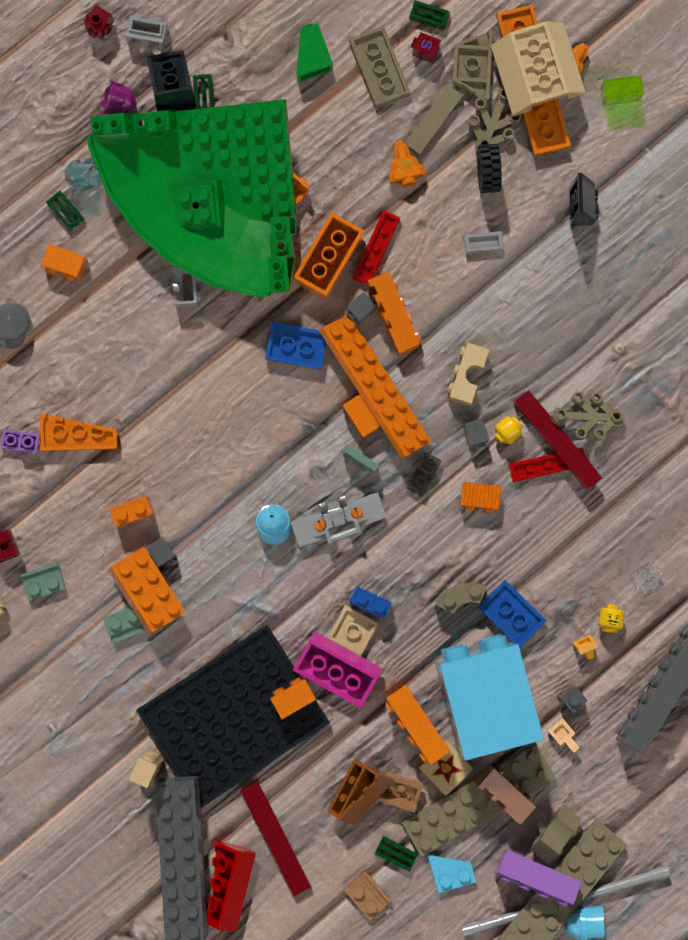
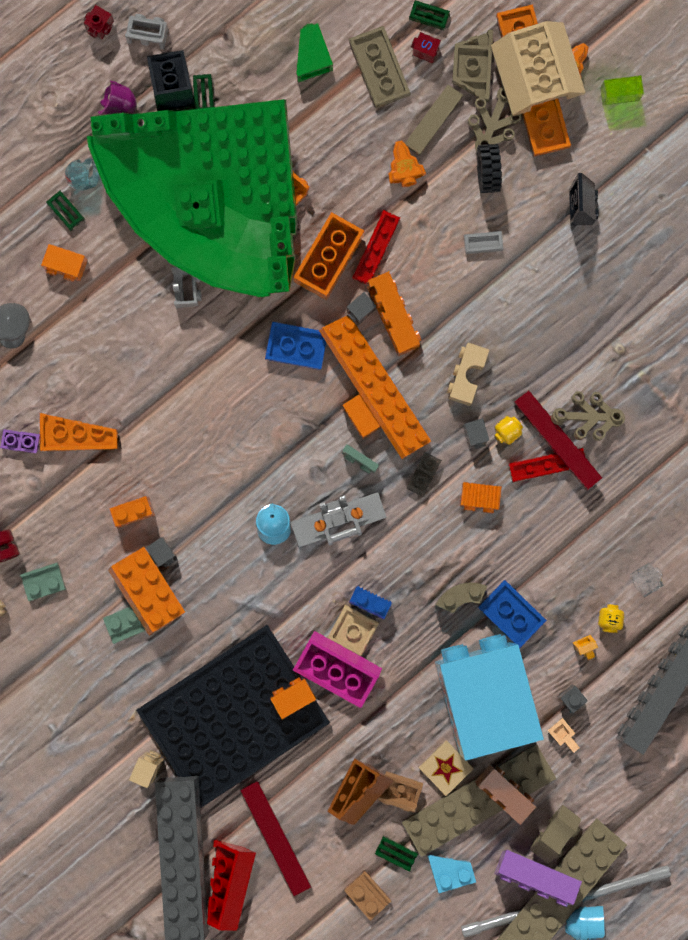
(418, 725): orange brick -> none

